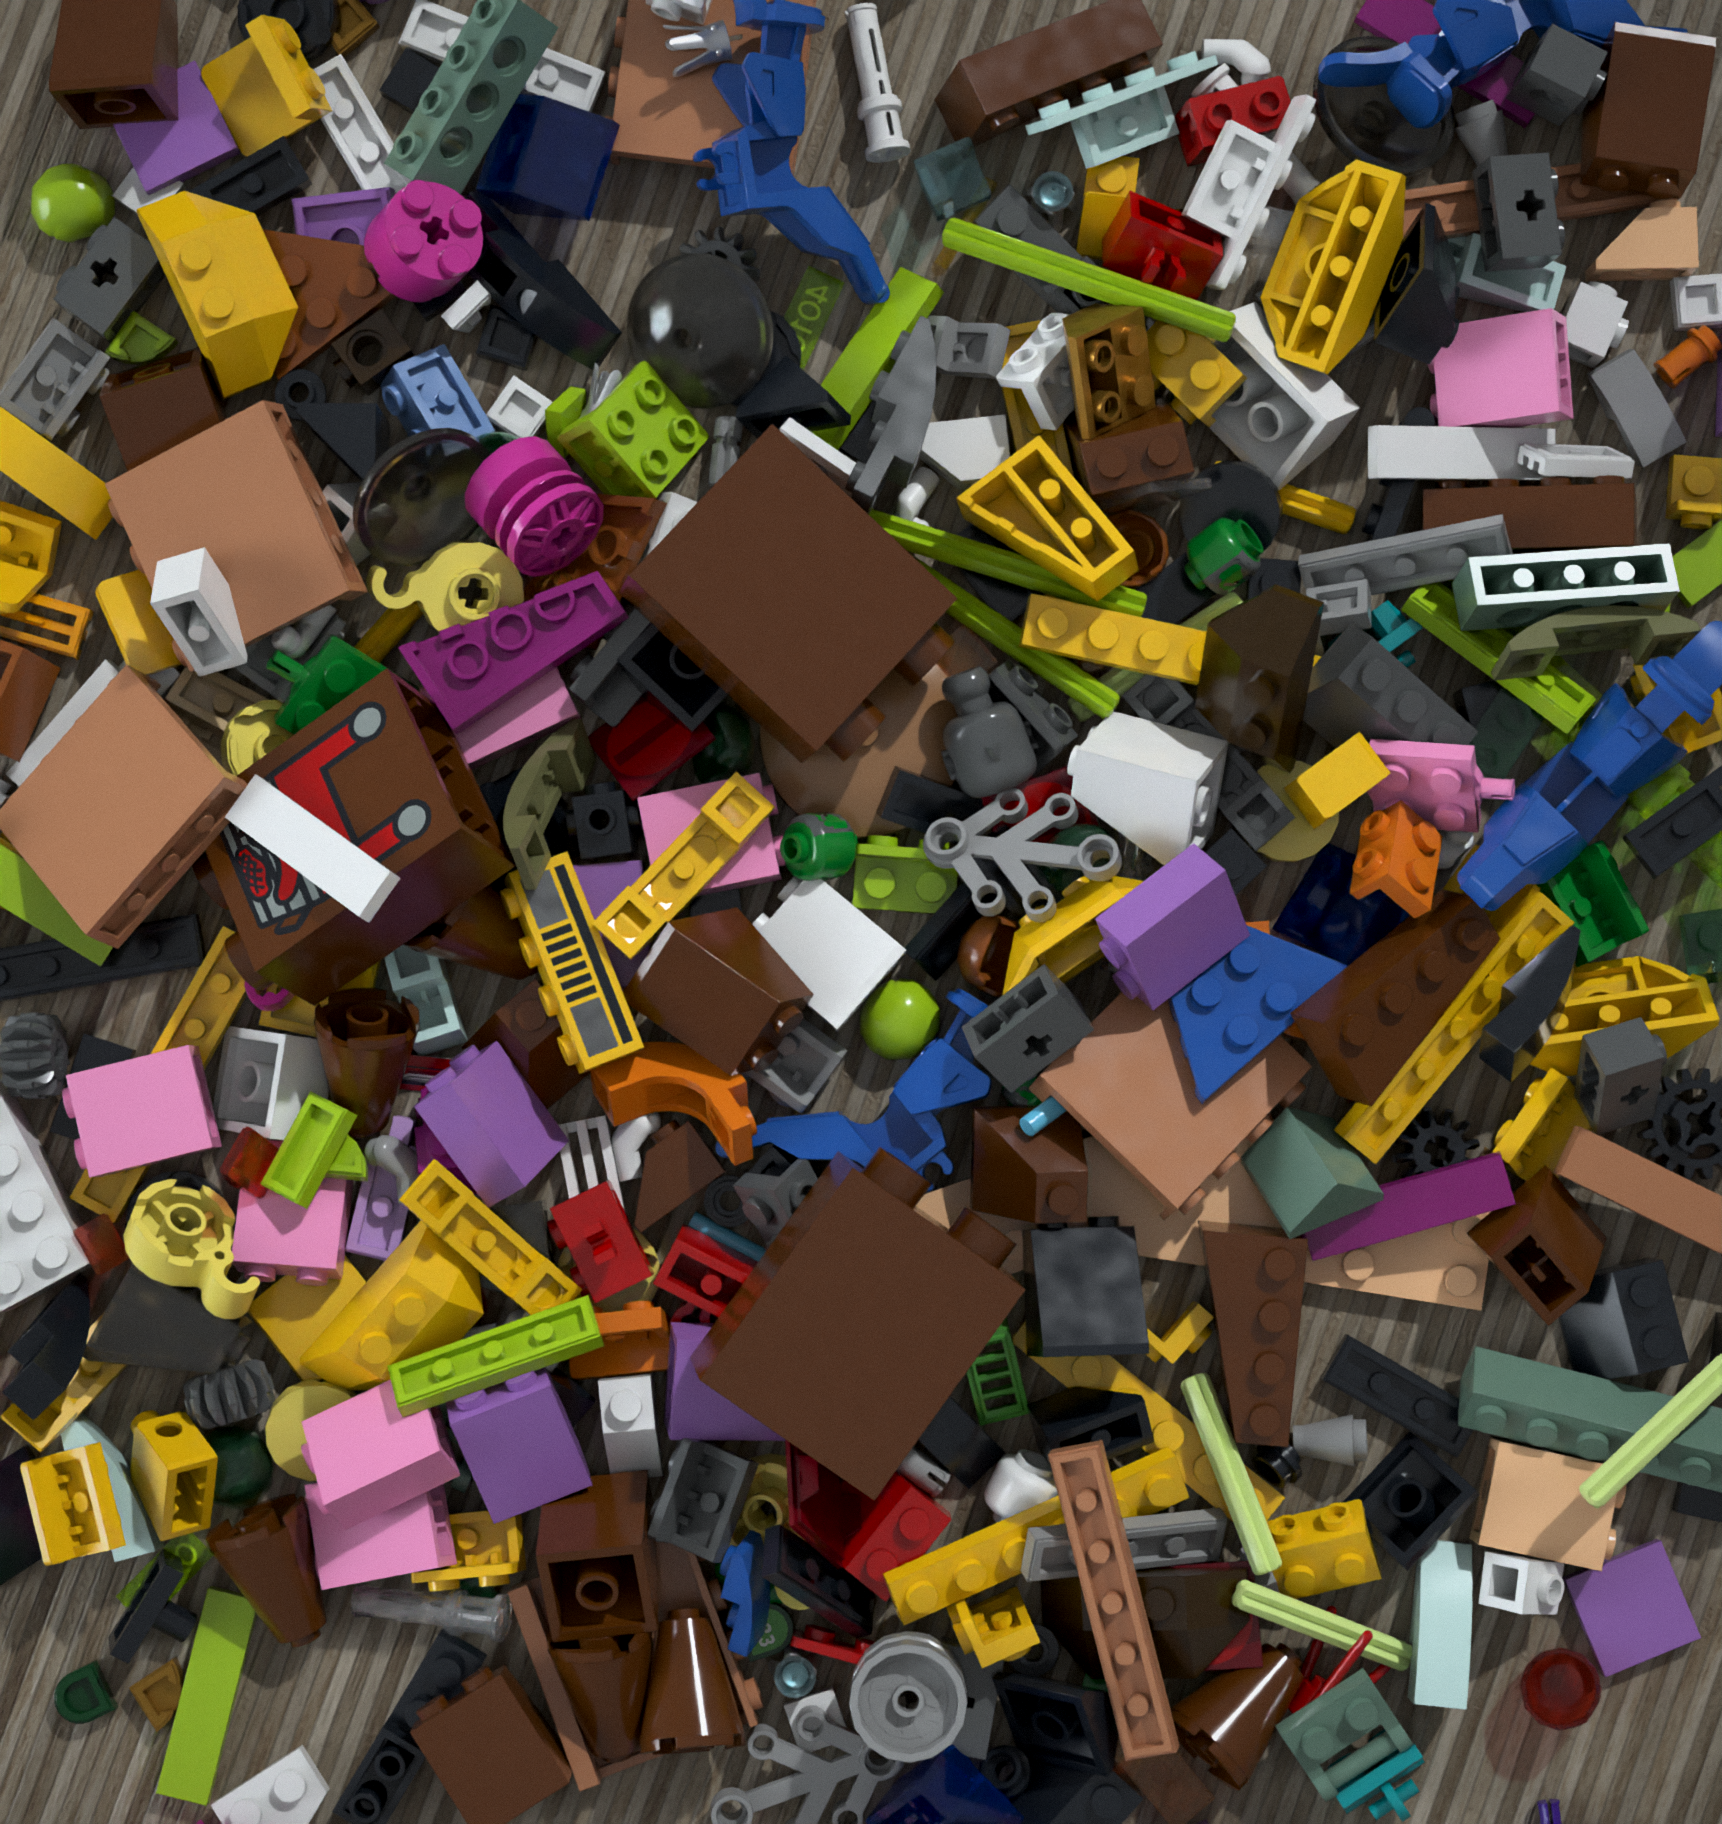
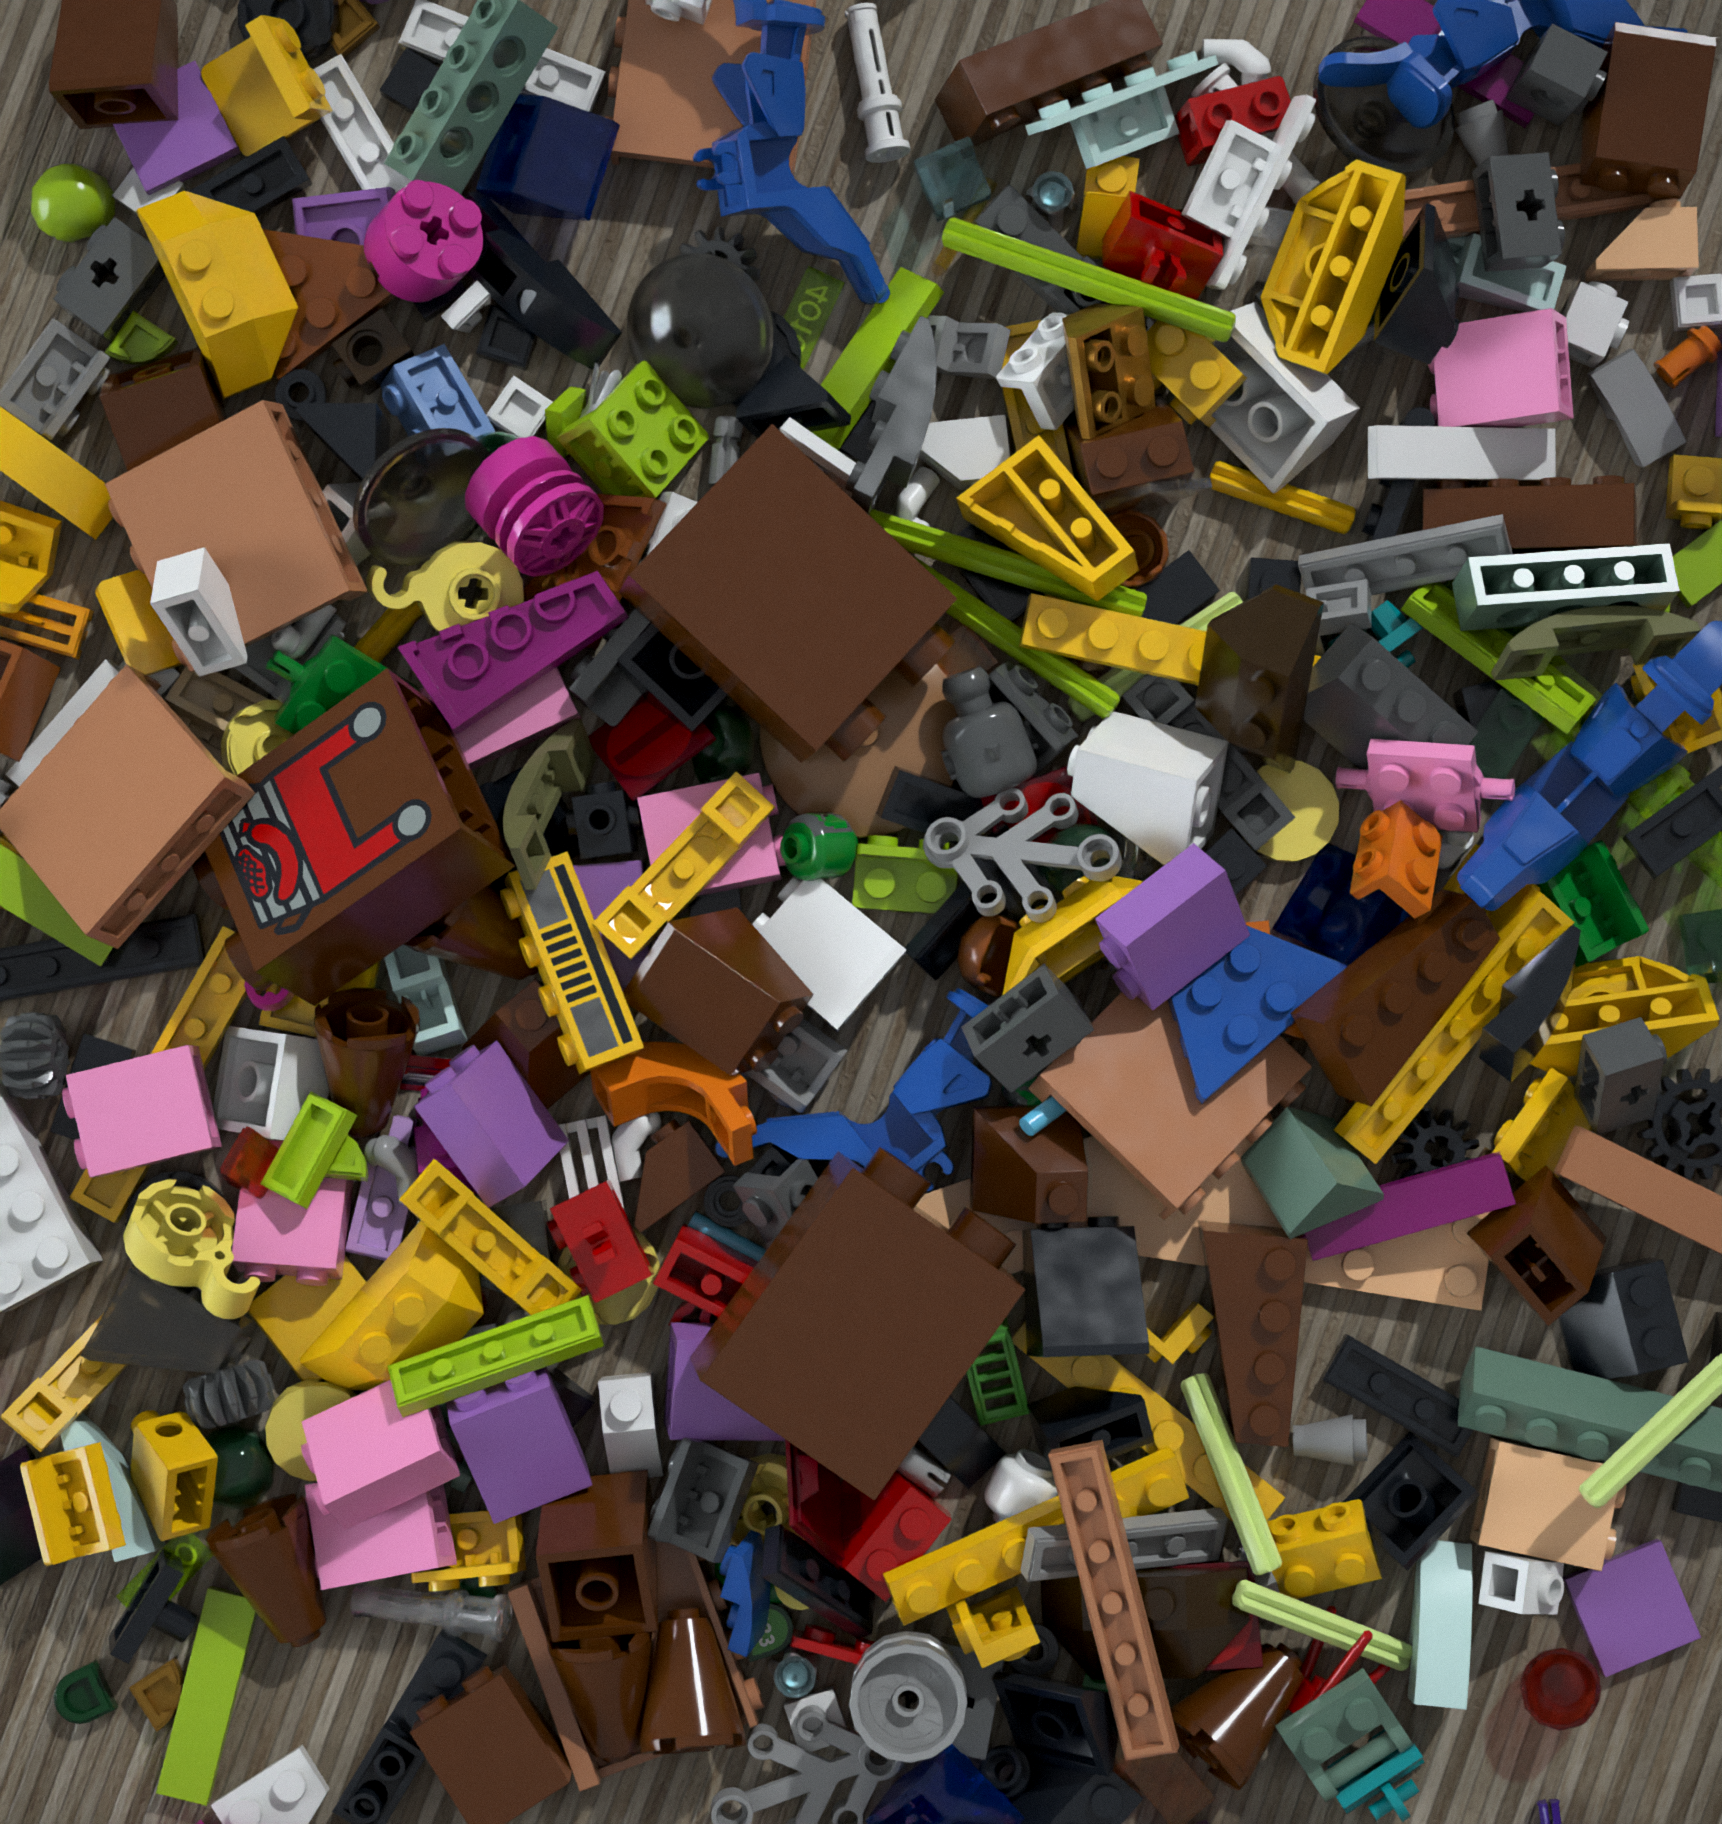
(51, 1349): black slope -> none
(101, 1244): clear red slope -> none
(312, 848): white tile -> none
(633, 1342): orange bracket -> none
(712, 37): flat silver piece -> none
(899, 1019): lime hair -> none
(1223, 556): green head -> none
(1235, 494): black tile -> none
(1278, 1464): black plate -> none
(1337, 780): yellow slope -> none
(1575, 460): white tile -> none

